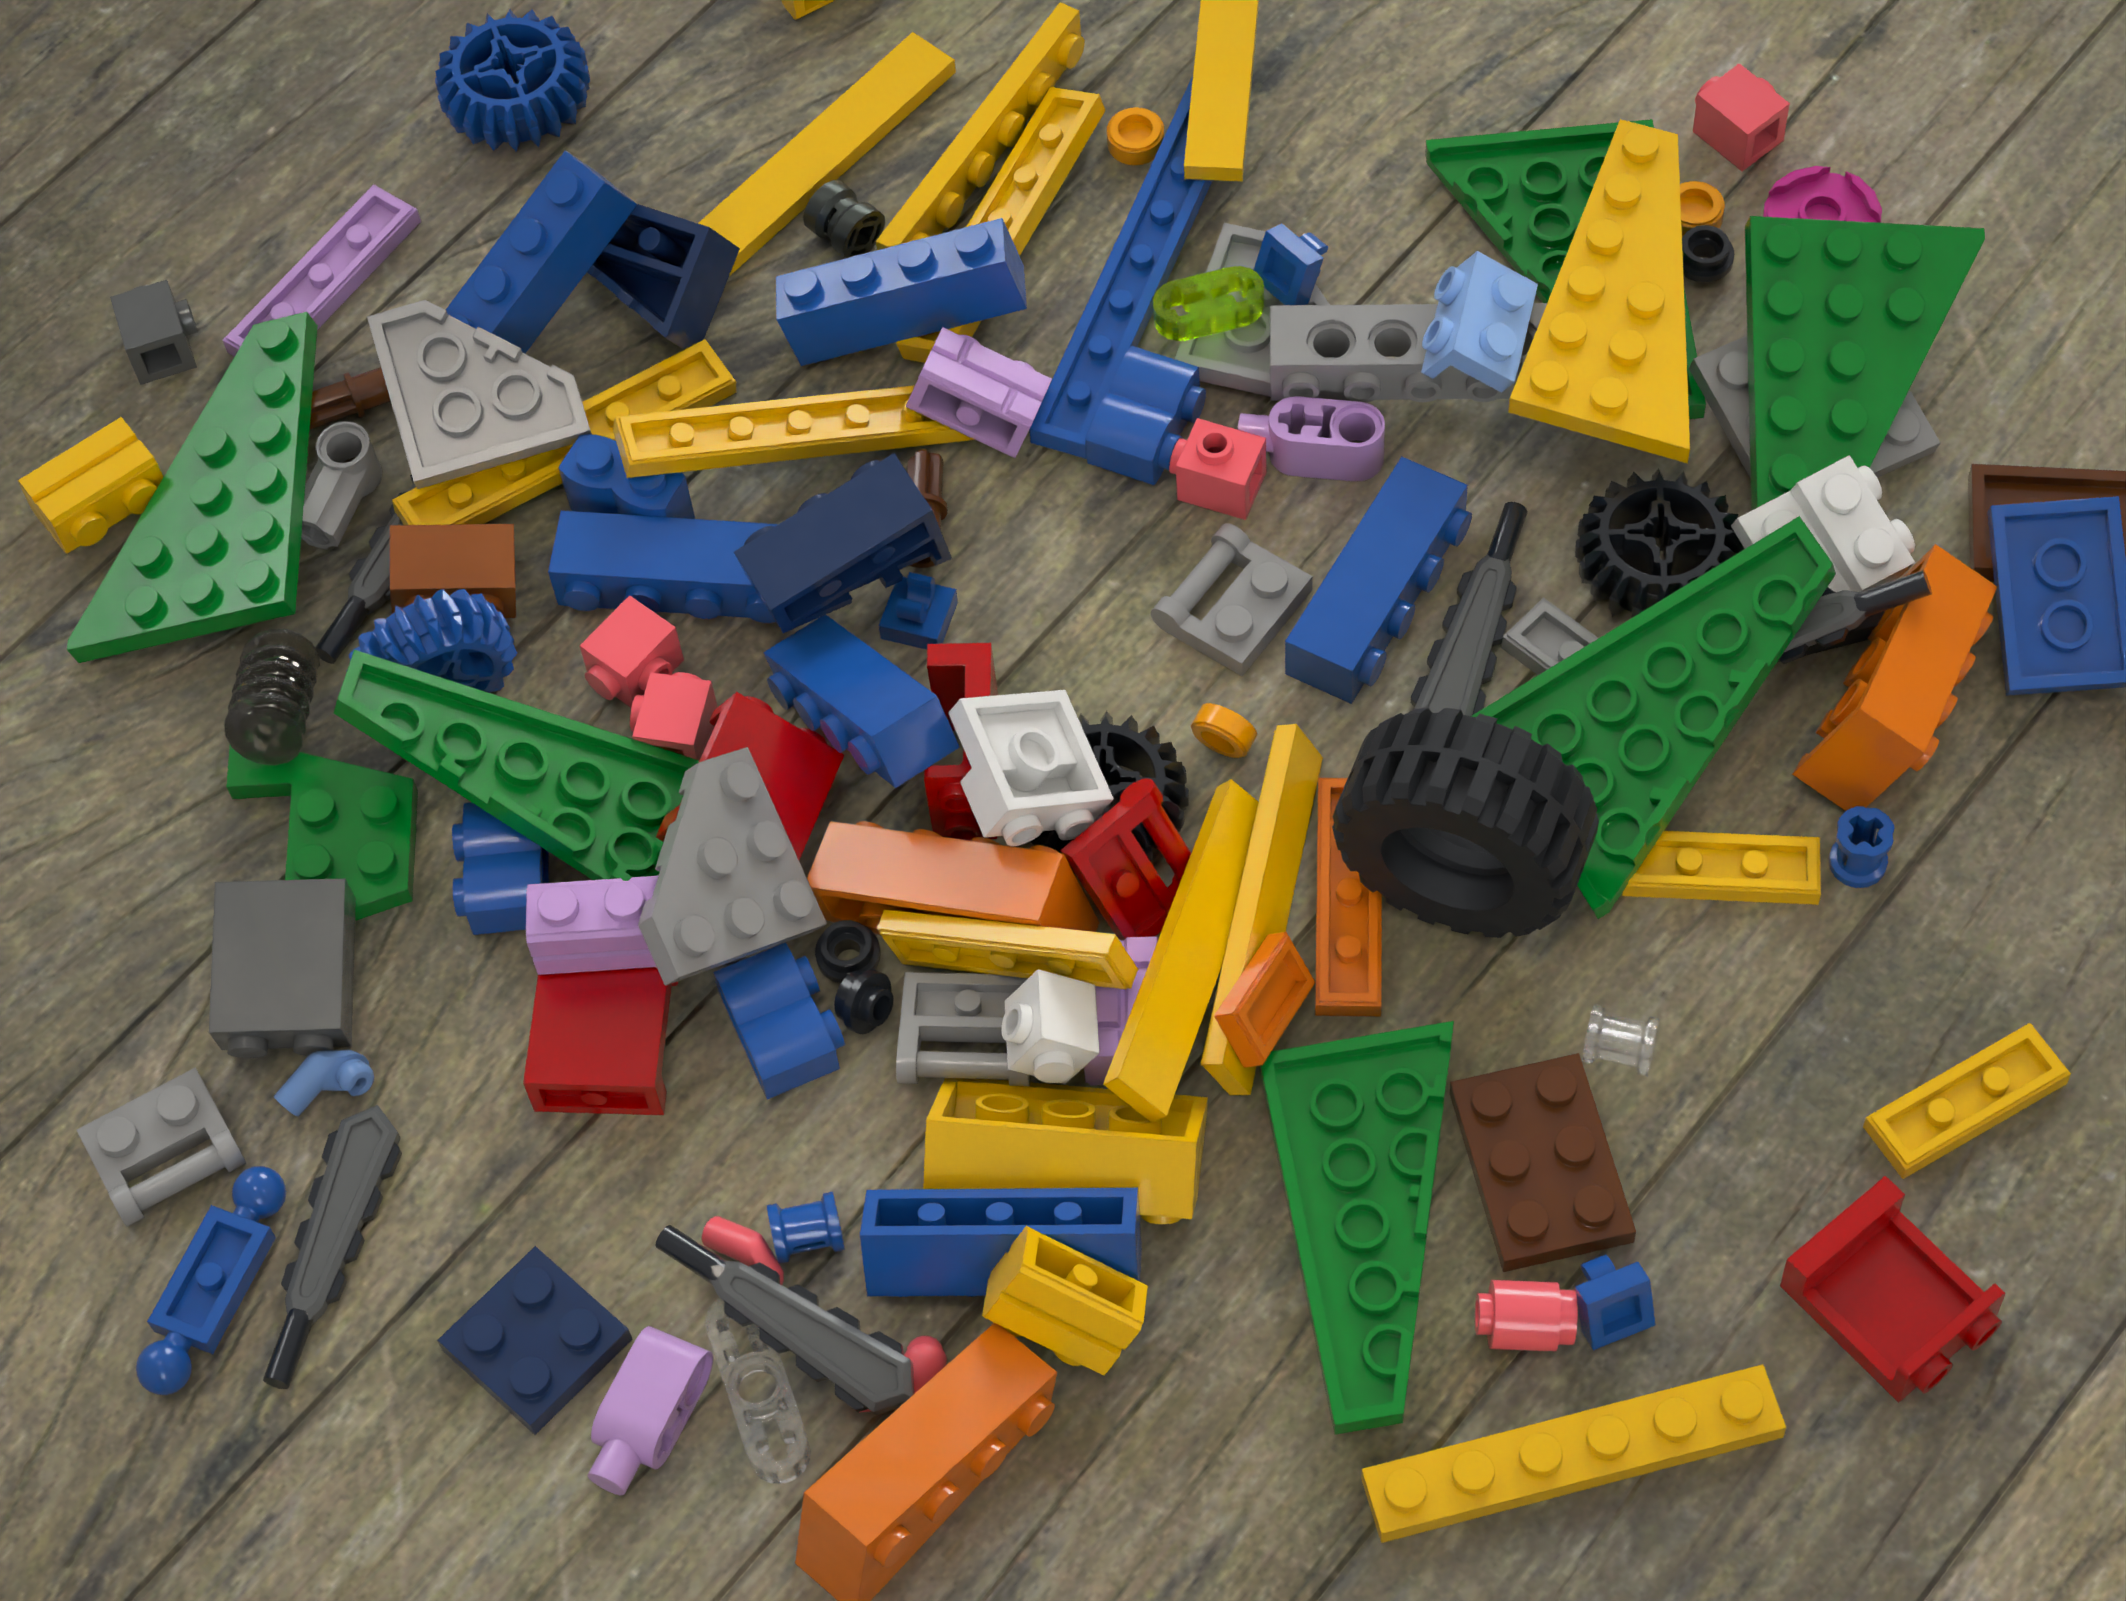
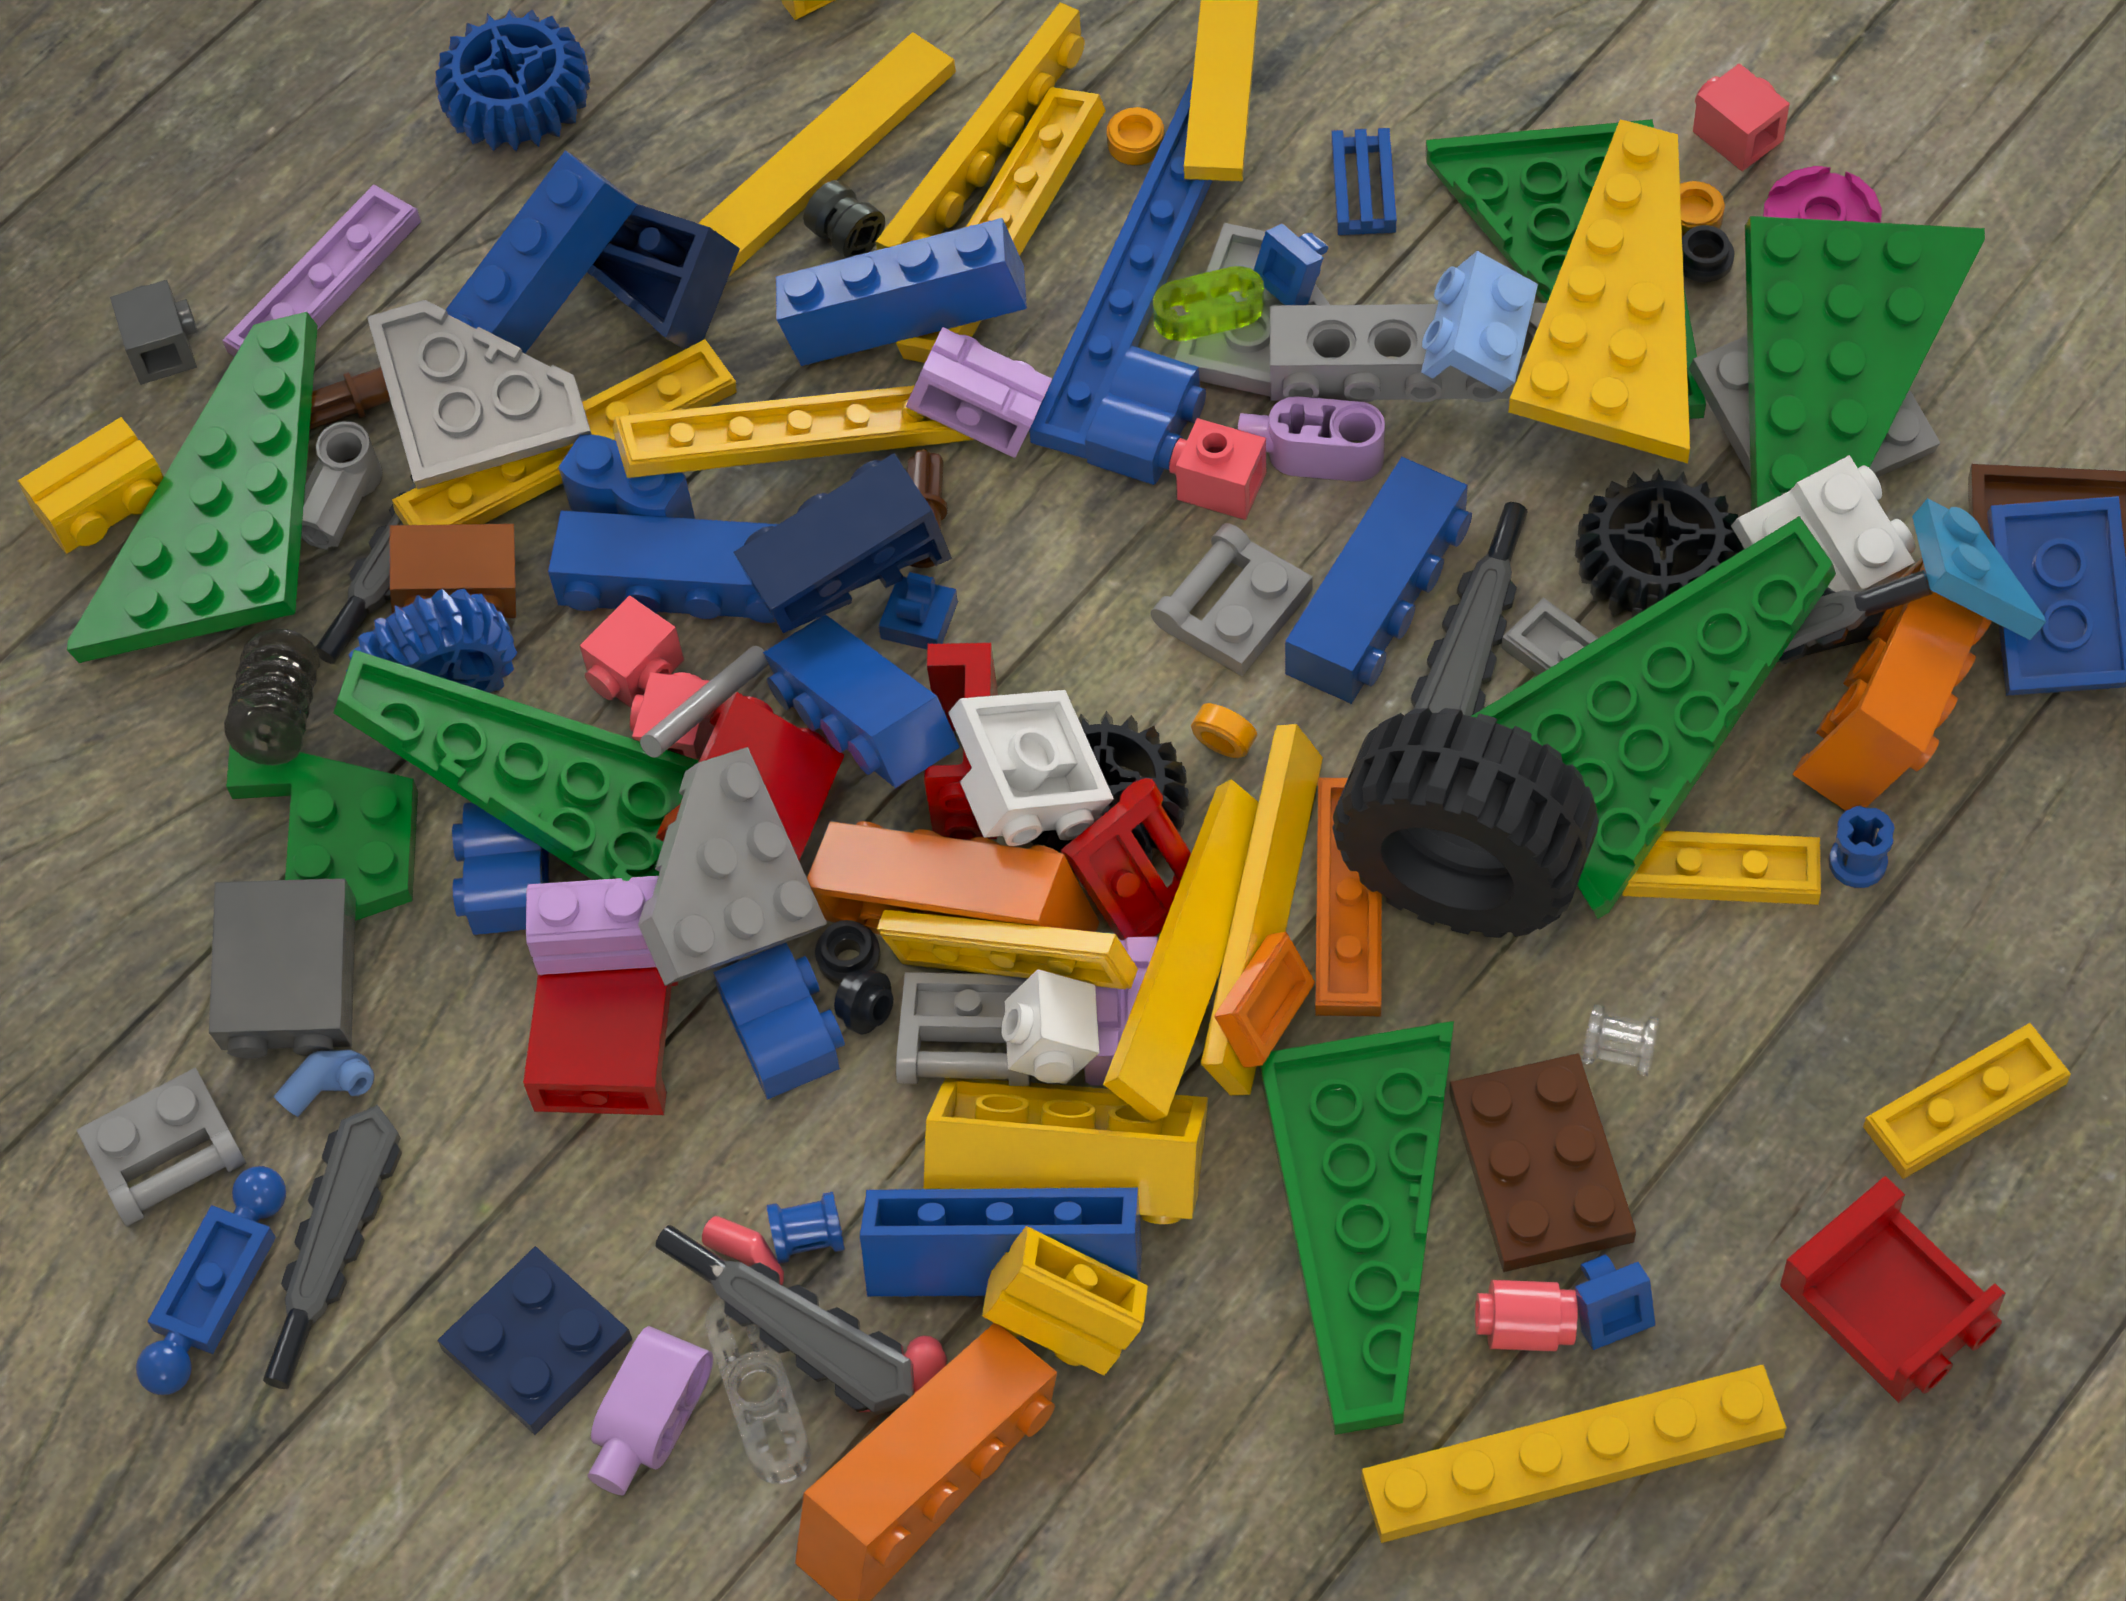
(703, 702): none -> light grey bar
(1362, 145): none -> blue tile
(1971, 571): none -> dark azure wing

